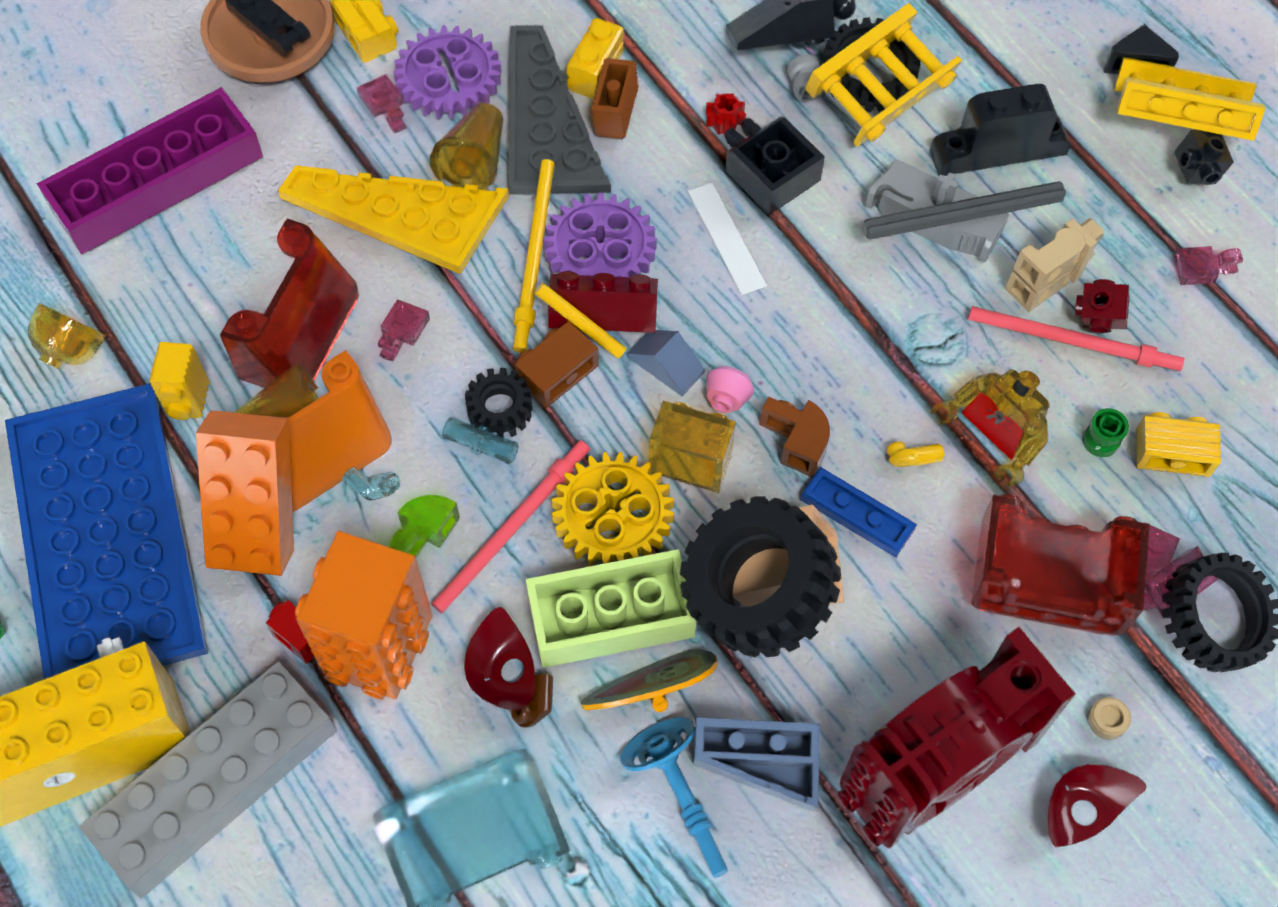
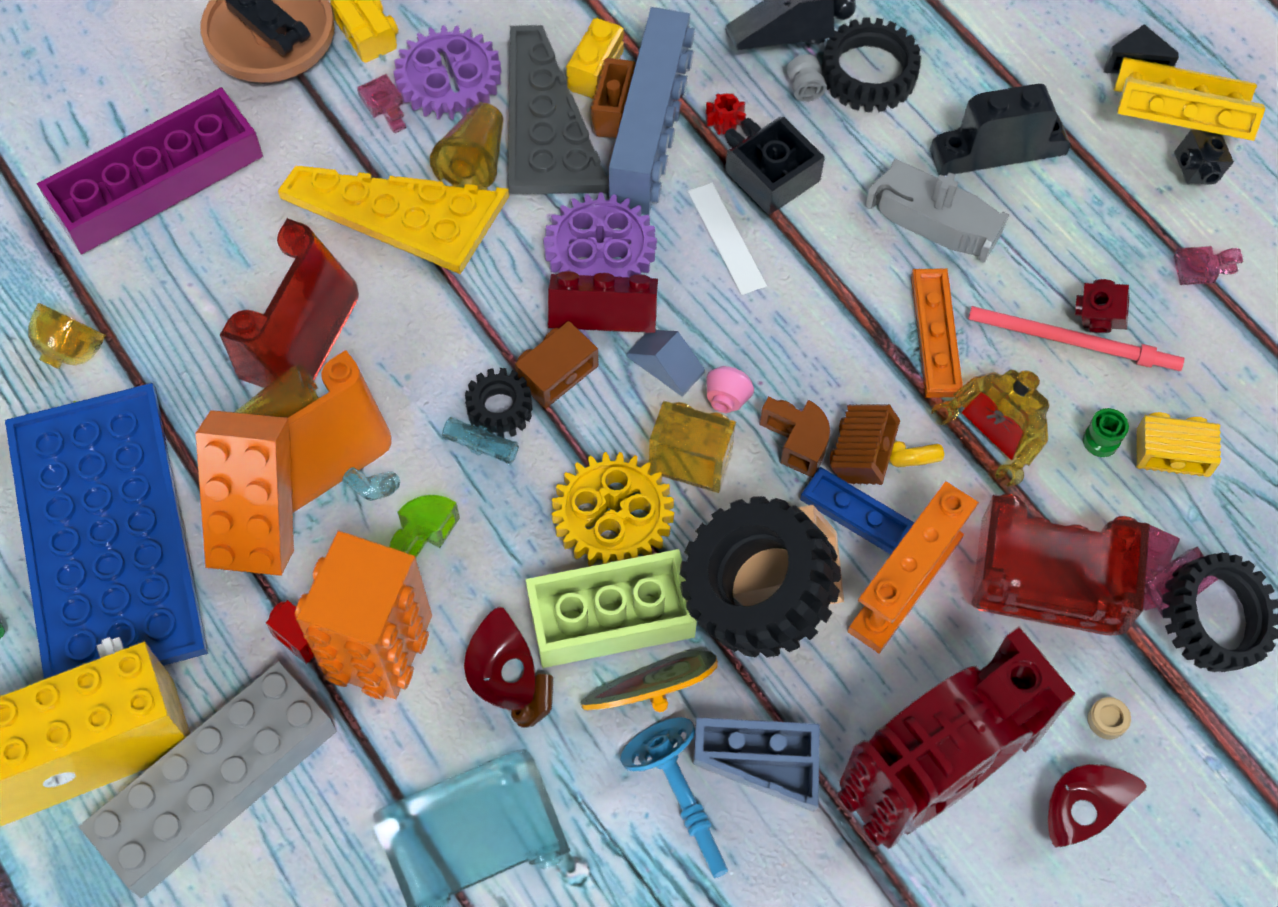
(179, 380): yellow brick -> none
(401, 325): clear pink plate -> none
(511, 526): coral bar -> none
(524, 314): yellow bar -> none
(580, 320): yellow bar -> none
(651, 109): none -> sand blue brick
(865, 443): none -> dark orange brick
(876, 44): yellow fence -> none
(912, 567): none -> orange fence
(936, 332): none -> orange tile
(964, 210): dark grey axle -> none
(1048, 270): tan hips -> none

